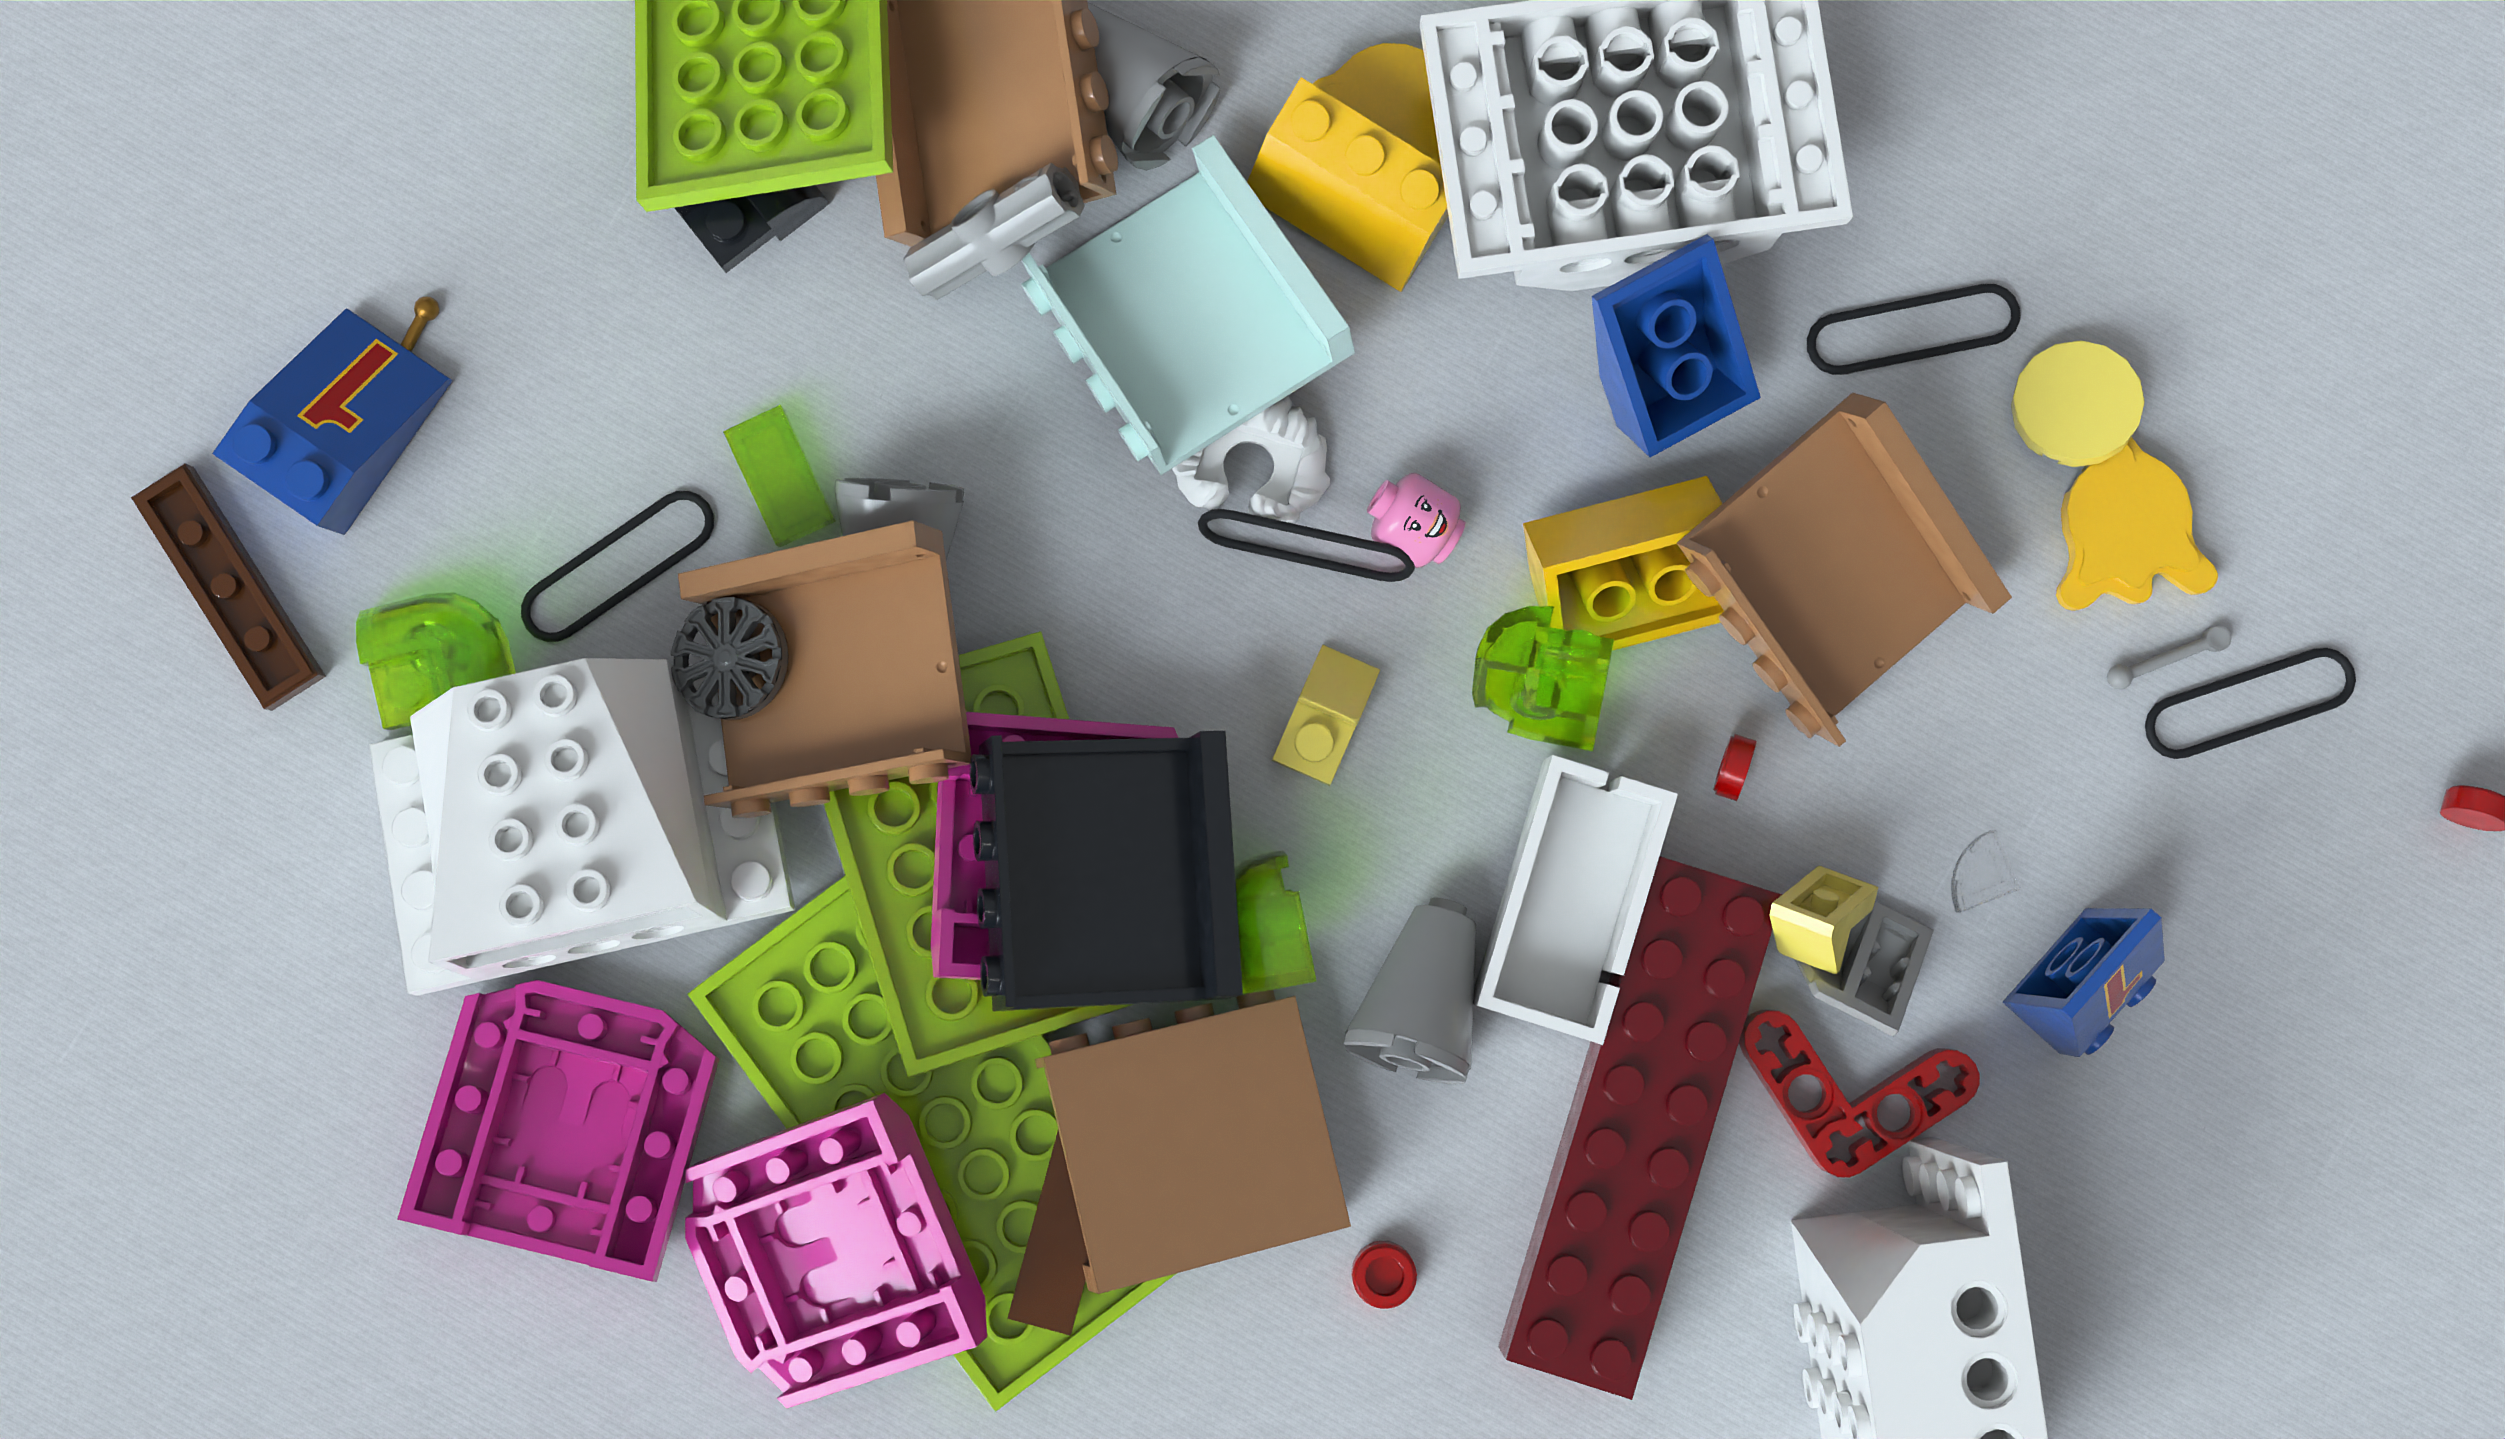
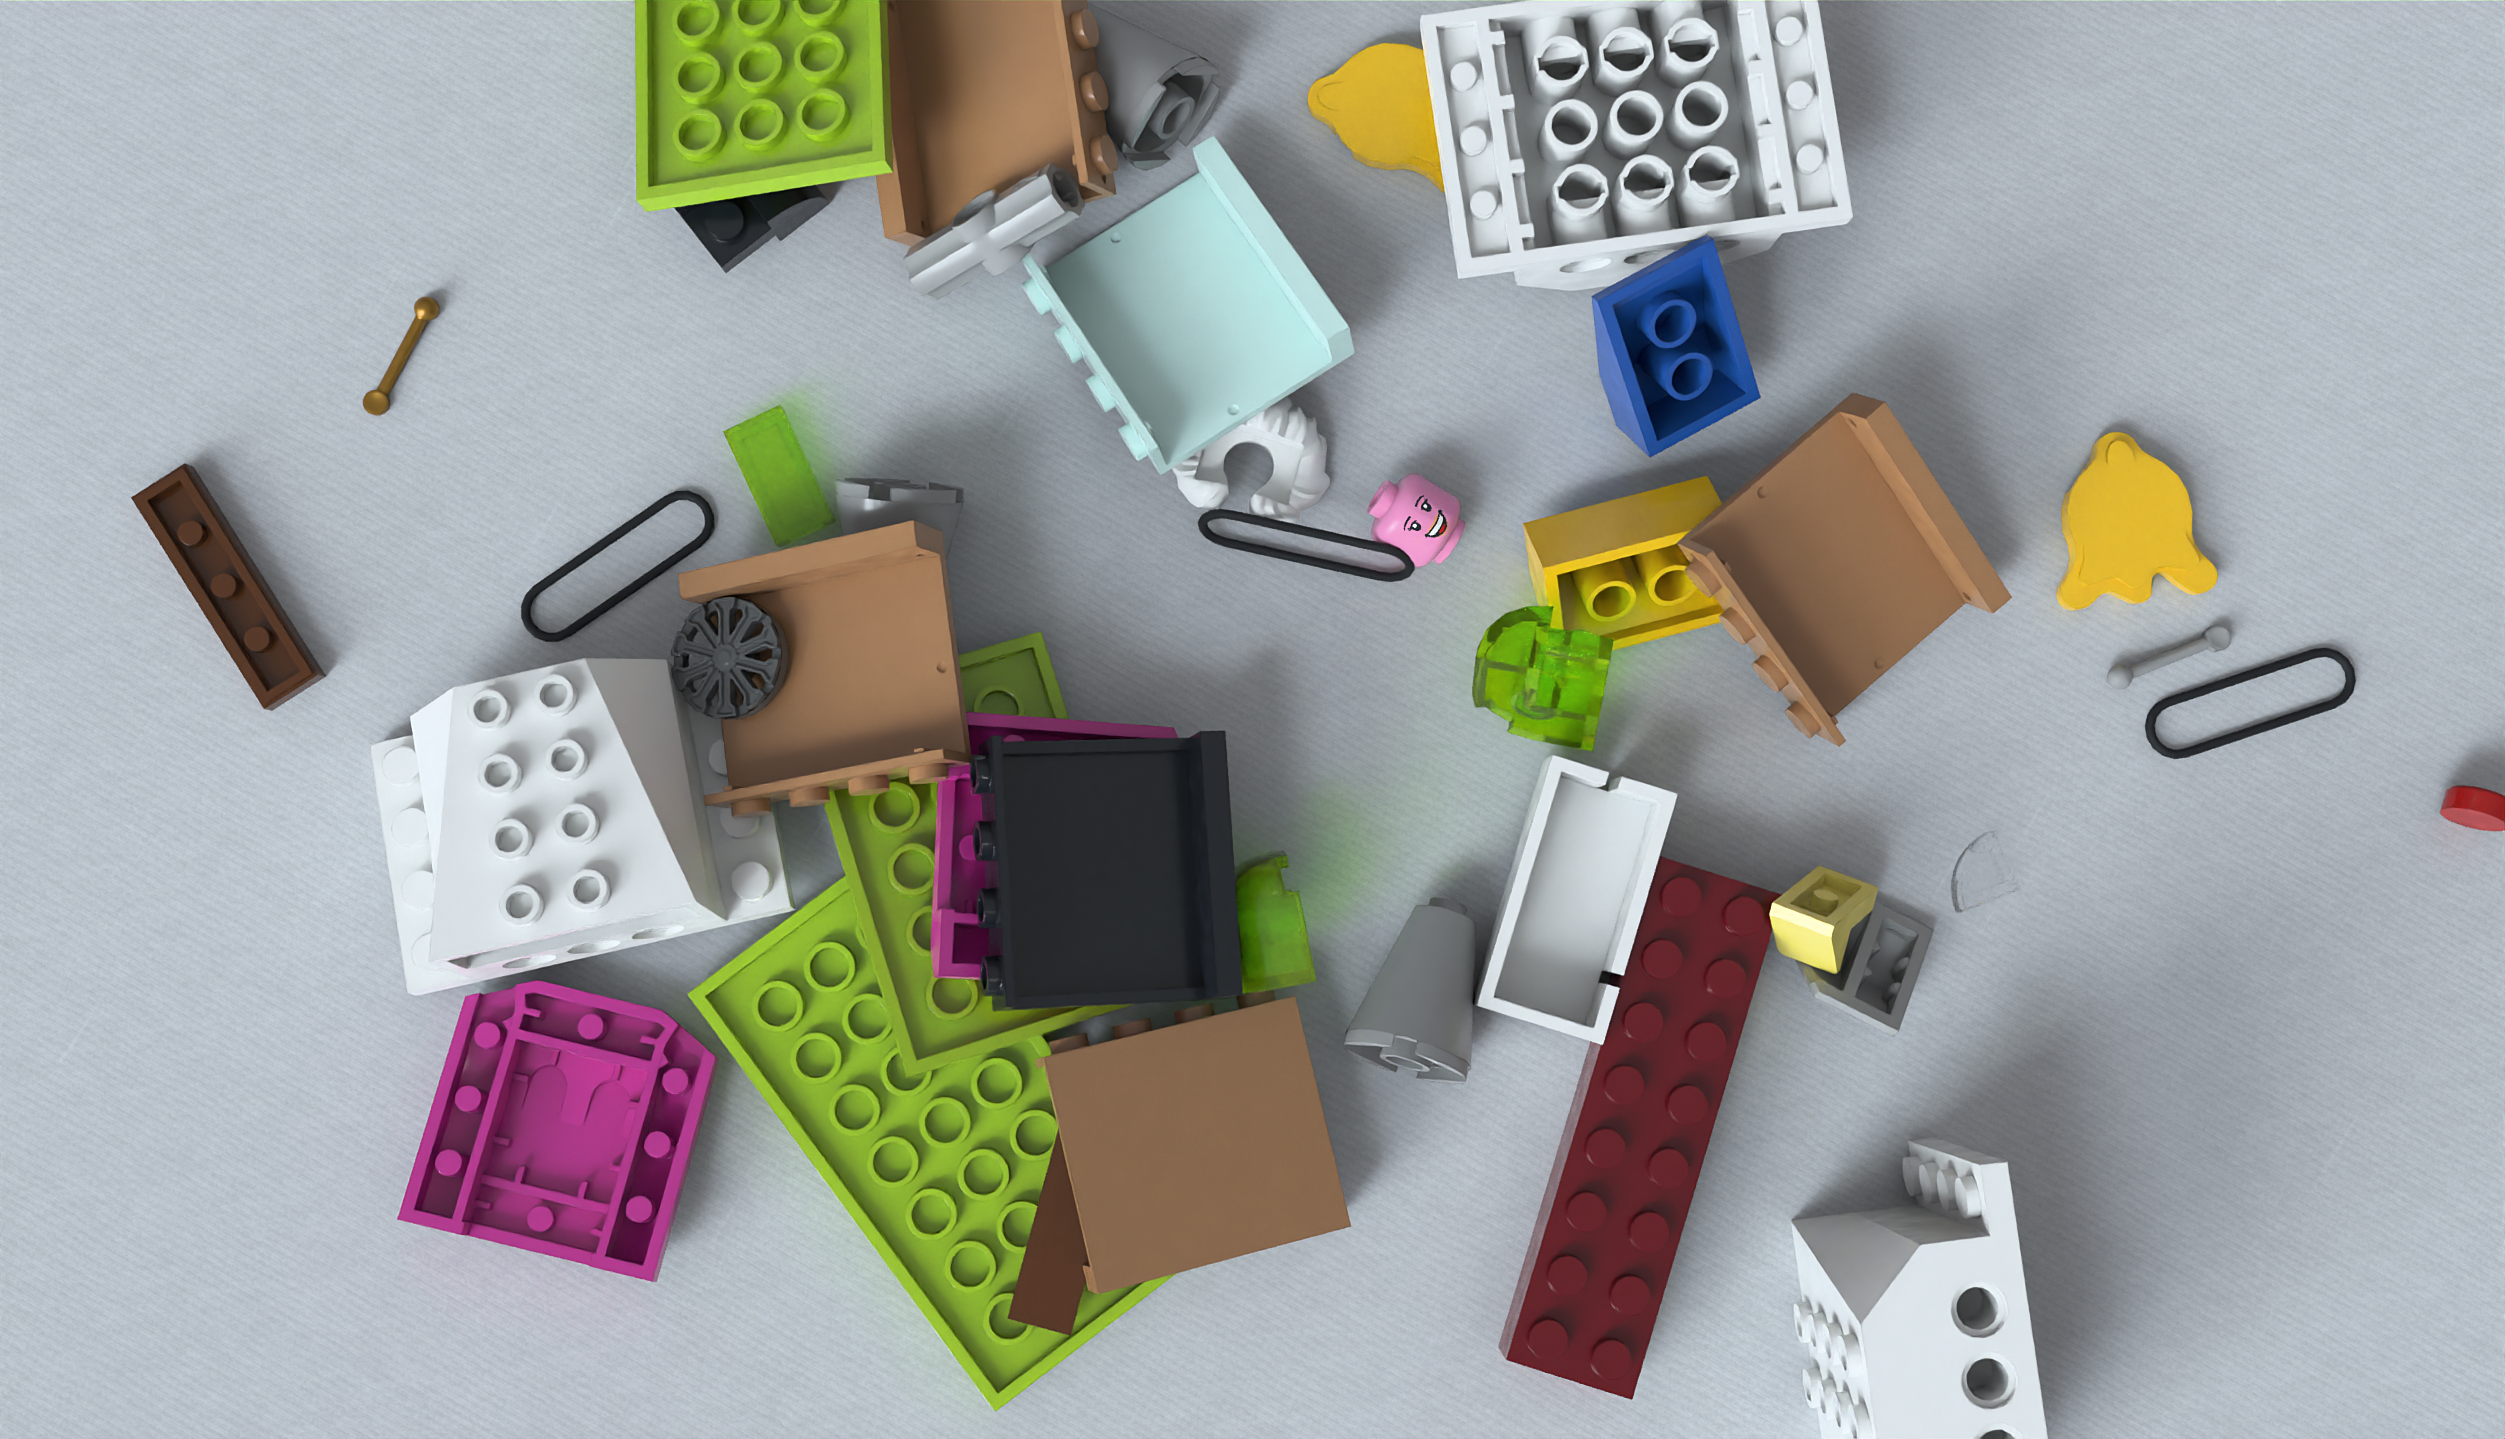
(333, 421): blue slope -> none
(427, 648): clear neon green brick -> none
(833, 1253): dark pink wedge -> none
(1326, 715): light yellow slope -> none
(1350, 184): yellow slope -> none
(1384, 1274): red tile -> none
(1734, 767): red tile -> none
(1835, 1112): red beam -> none
(1919, 354): black piece -> none
(2077, 403): light yellow tile -> none
(2090, 977): blue slope -> none

